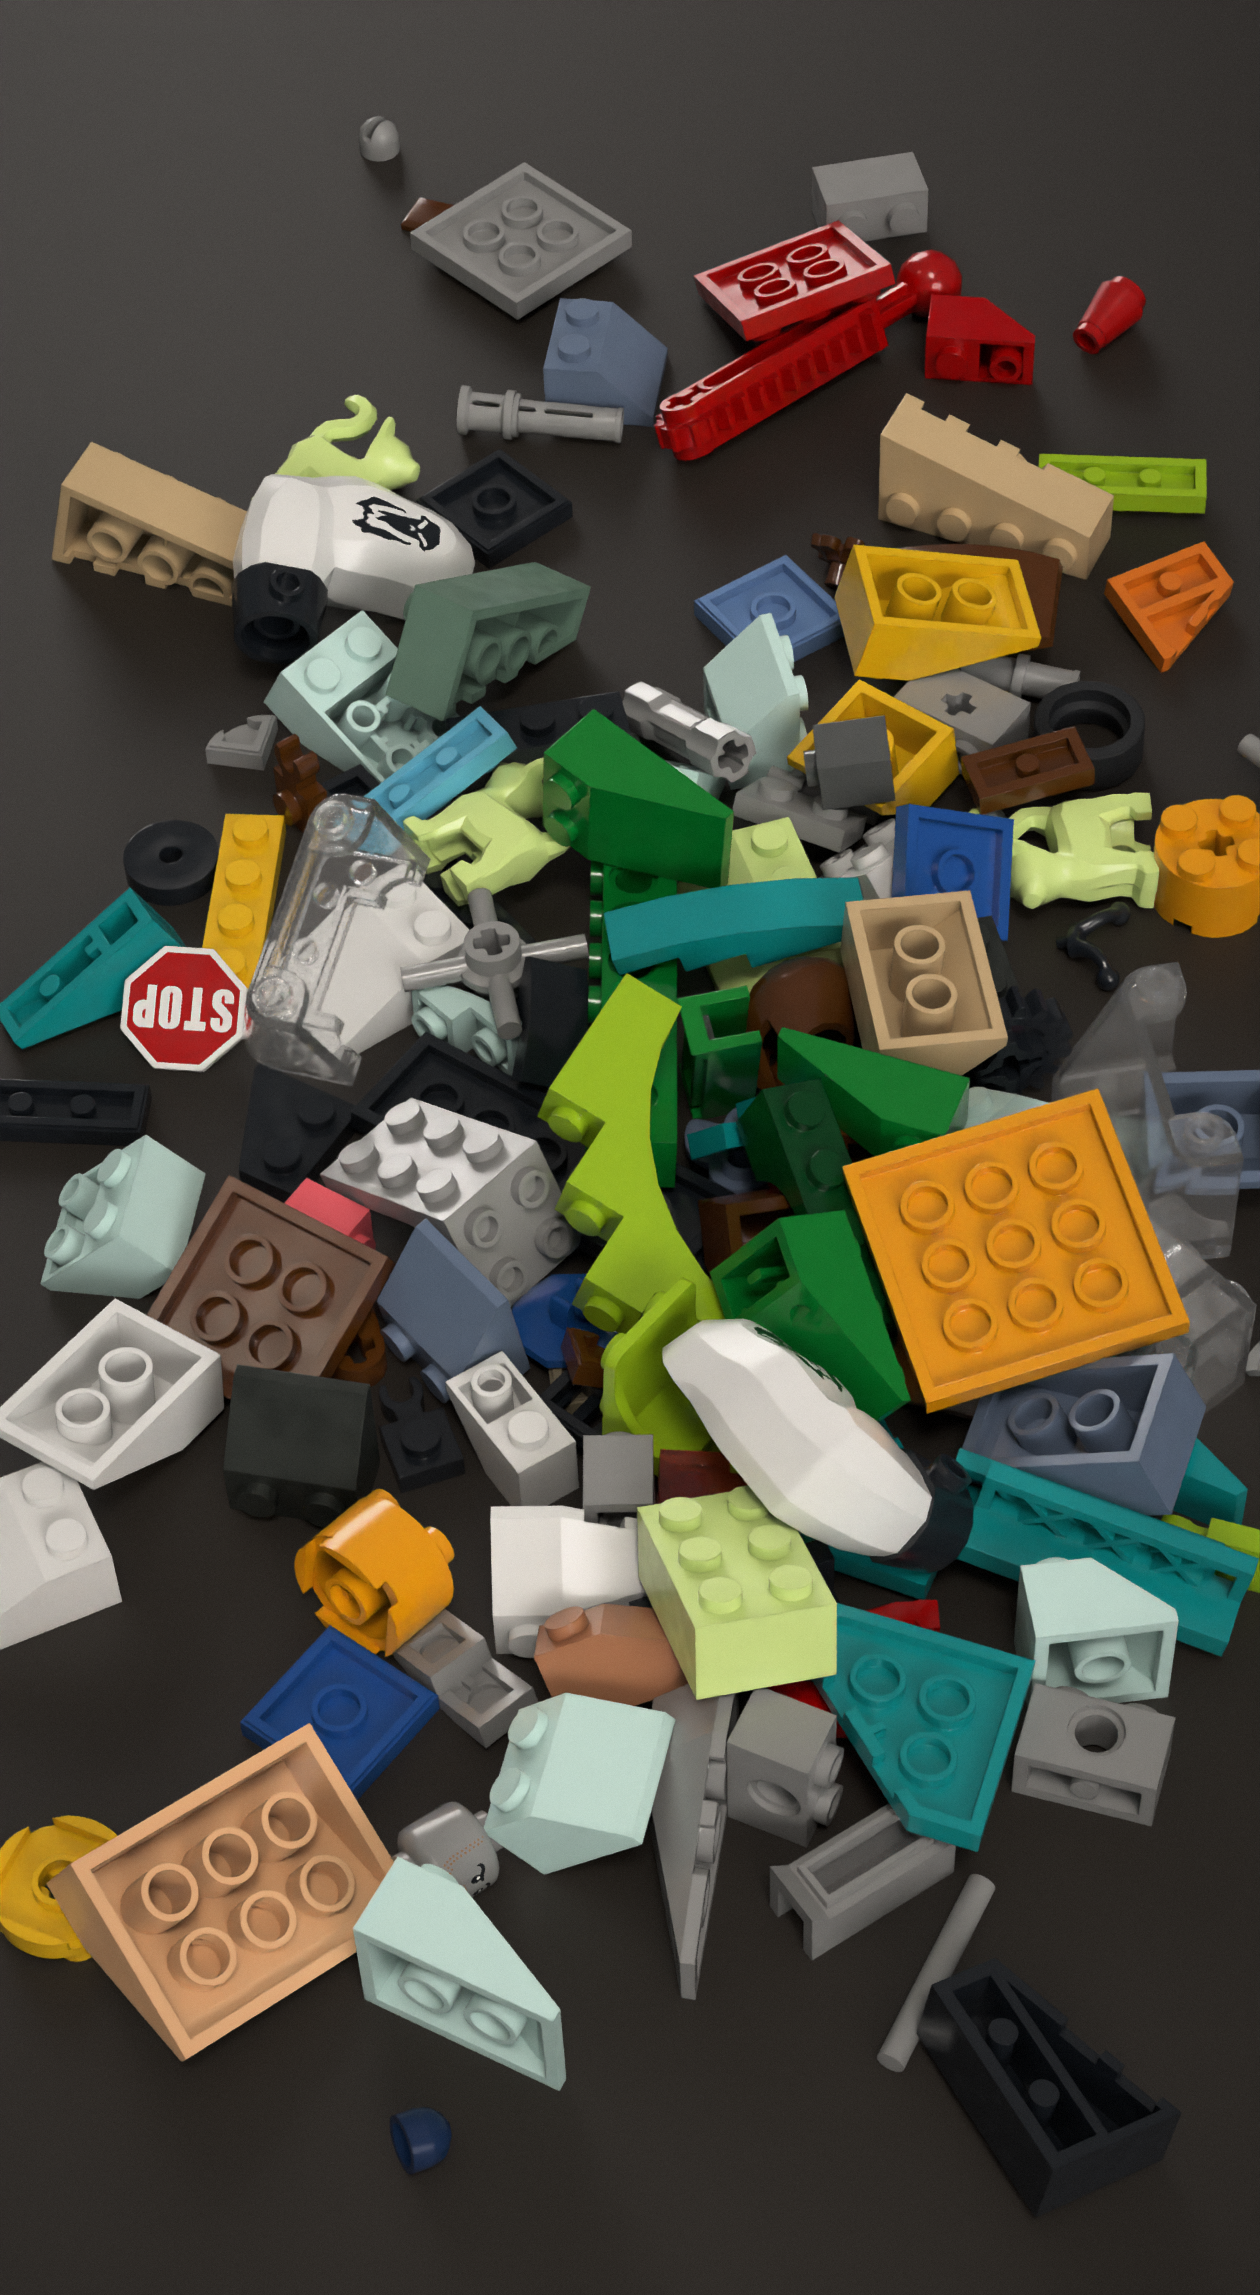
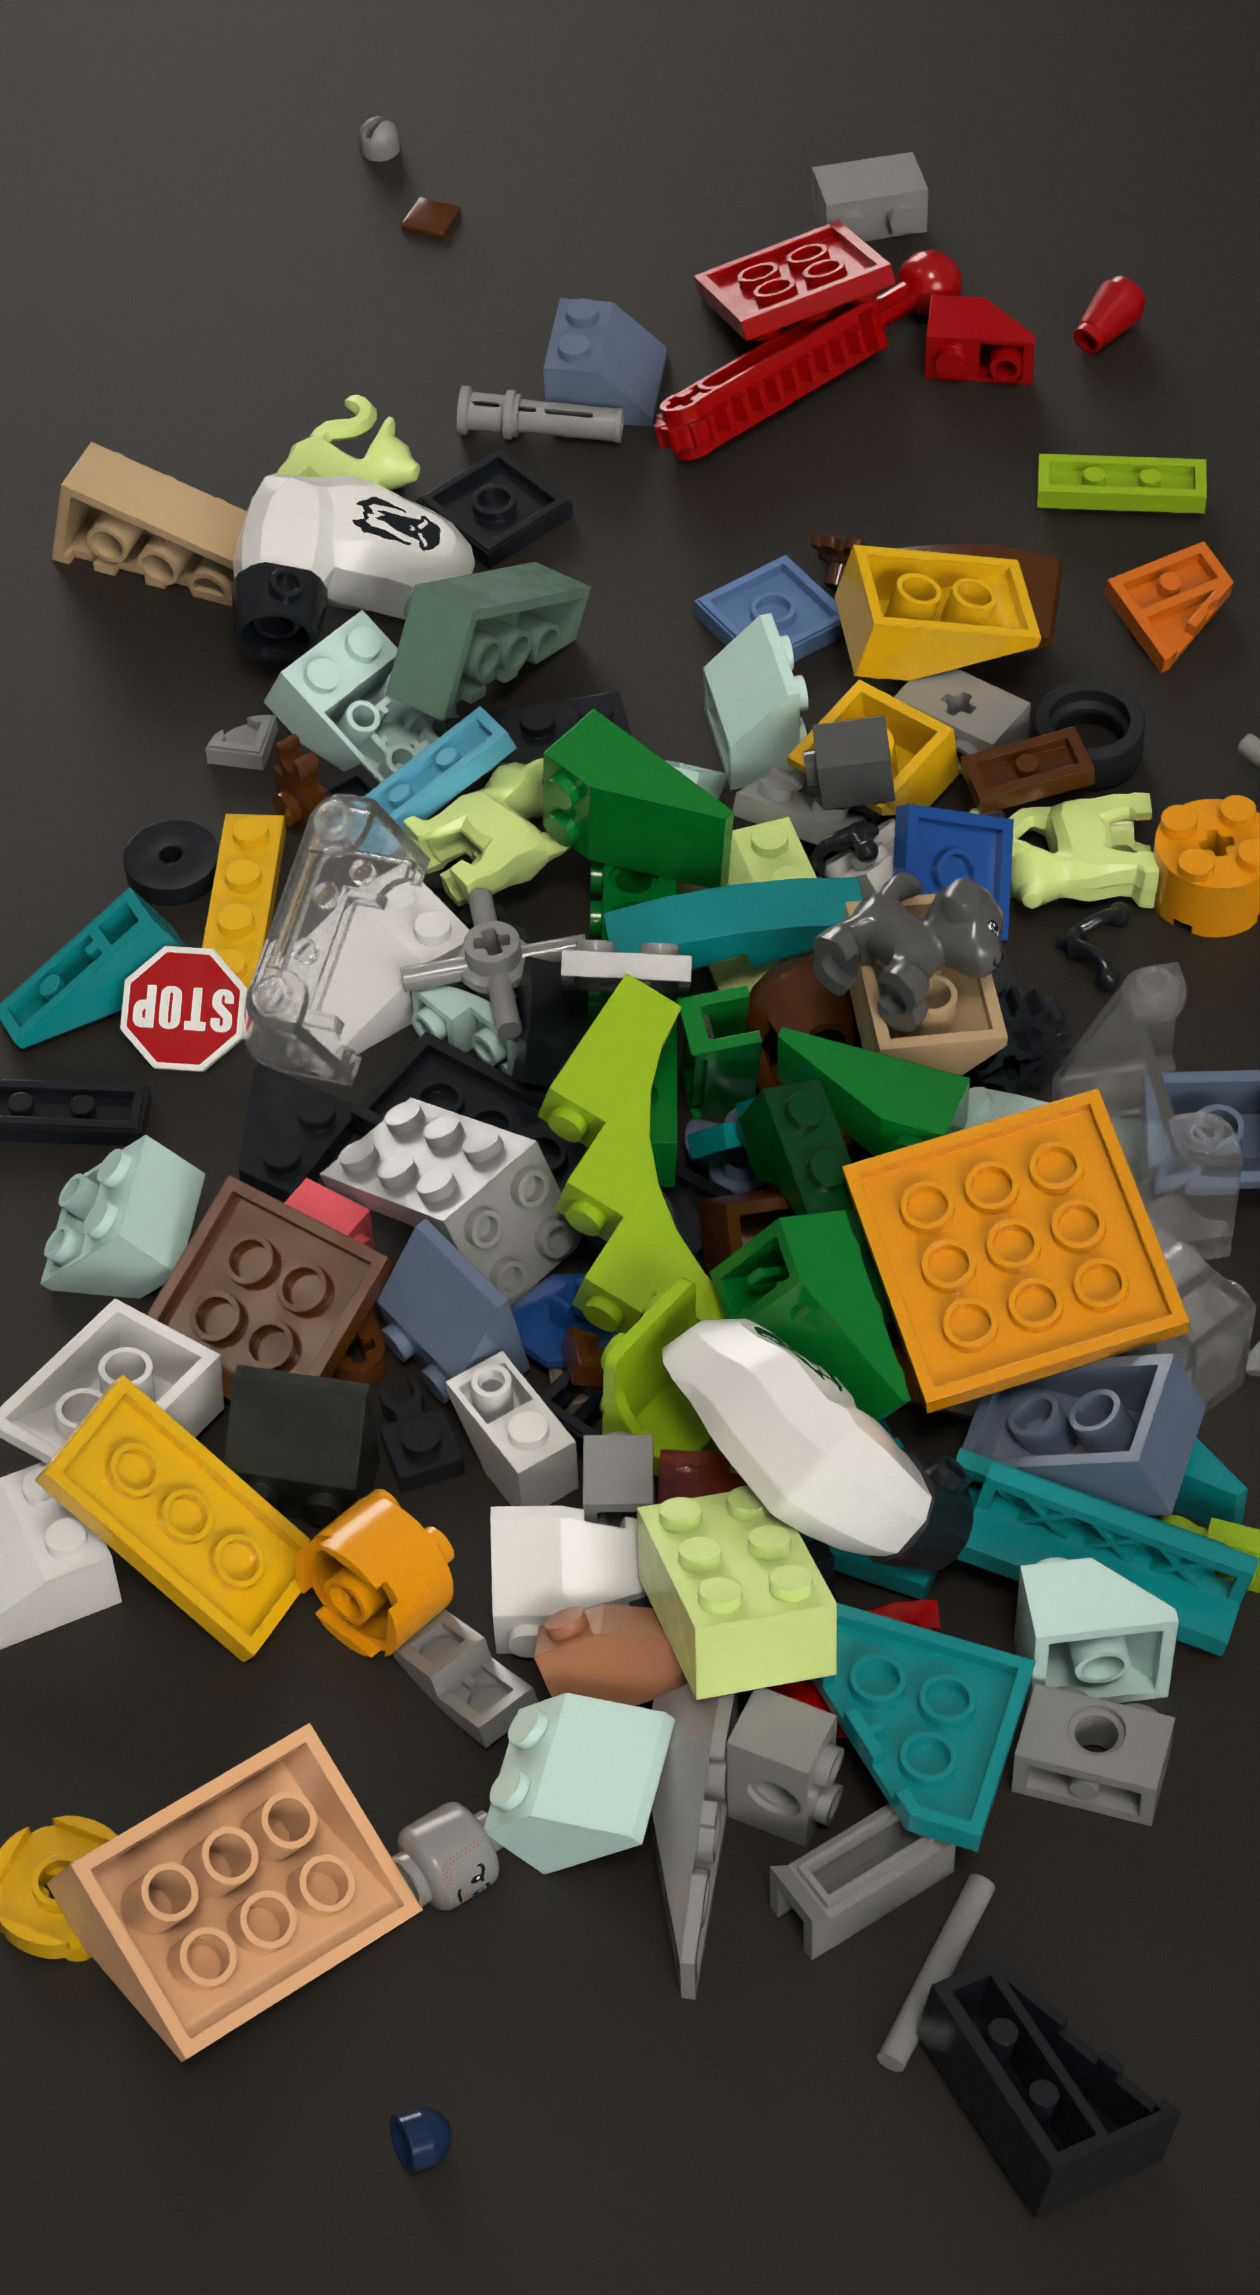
(178, 1517): none -> yellow plate
(354, 1703): blue tile -> none
(448, 1968): light aqua slope -> none
(521, 240): light grey plate -> none
(600, 968): none -> plate
(701, 739): light grey axle -> none
(857, 835): none -> black piece
(957, 933): none -> dark grey animal
(986, 494): tan wedge -> none
(1022, 676): light grey pin -> none

